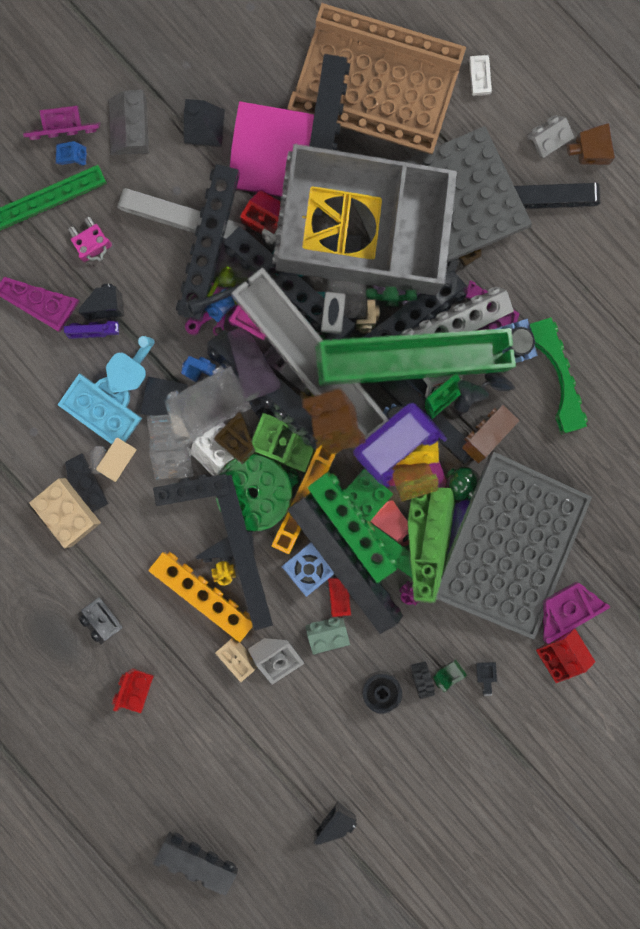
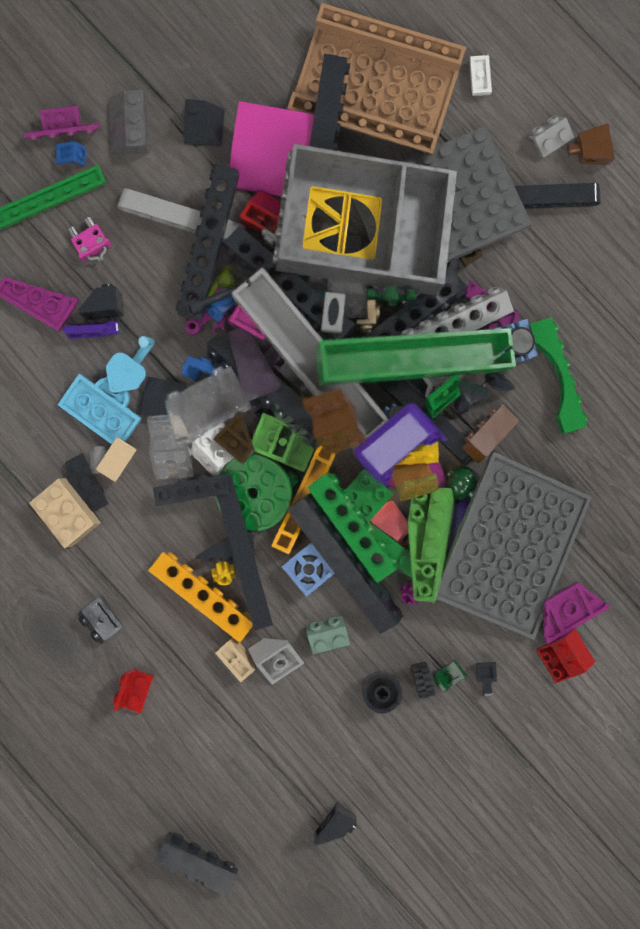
(339, 598): red plate -> none

